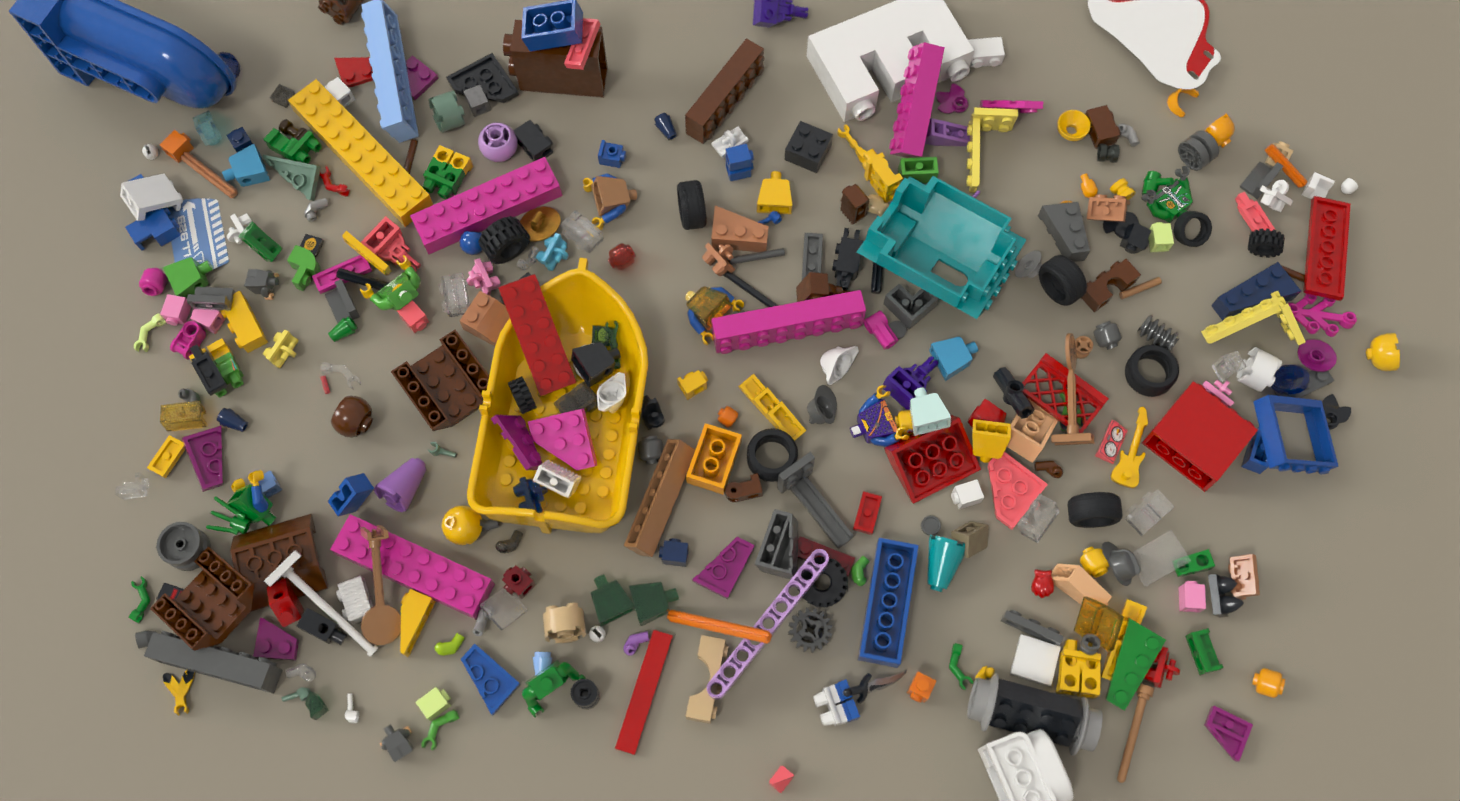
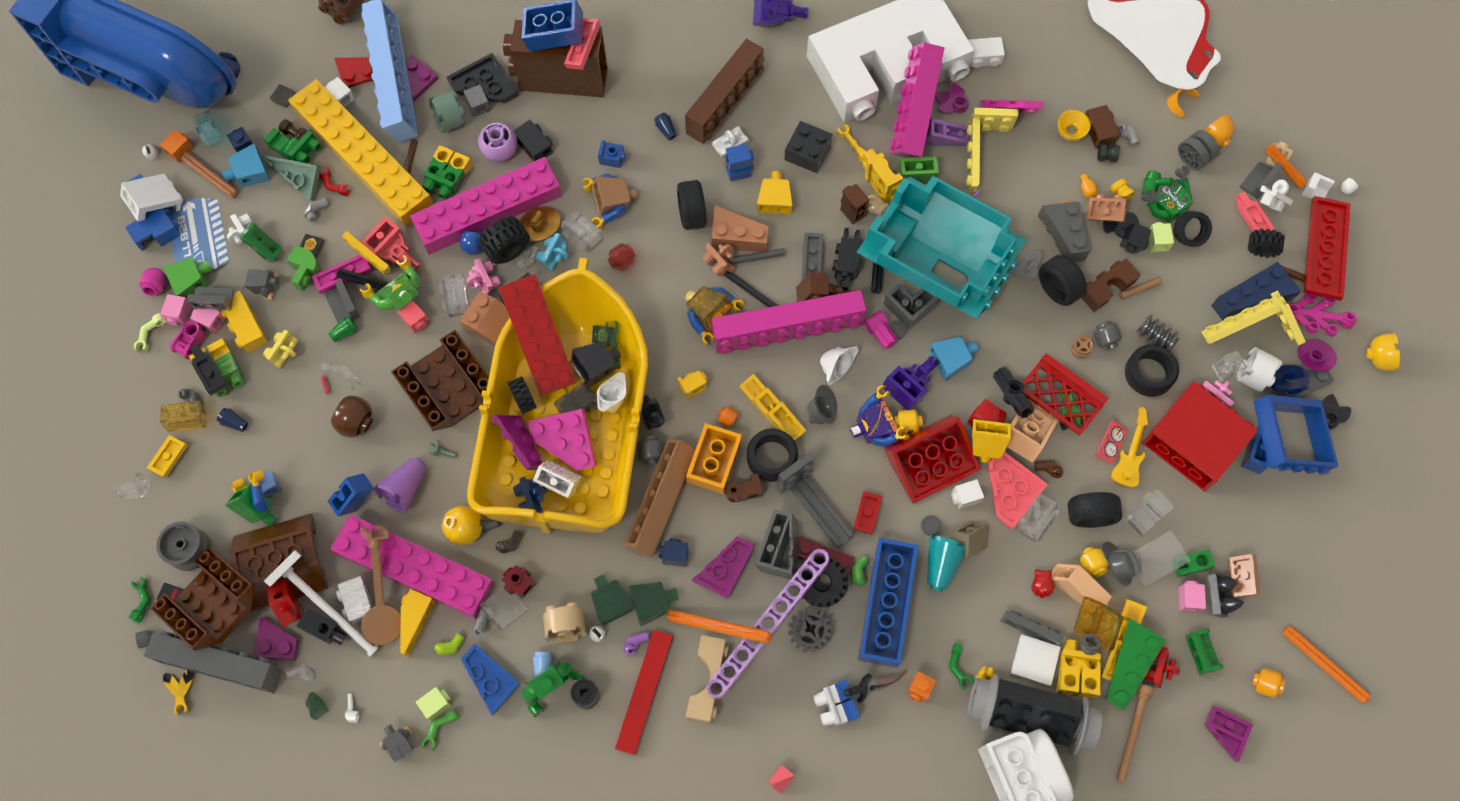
(206, 457): magenta wing -> none
(239, 523): green plant -> none
(301, 692): sand green hand -> none
(774, 216): blue hand -> none
(928, 412): light aqua torso -> none
(1073, 436): medium nougat piece -> none
(1326, 664): none -> orange axle

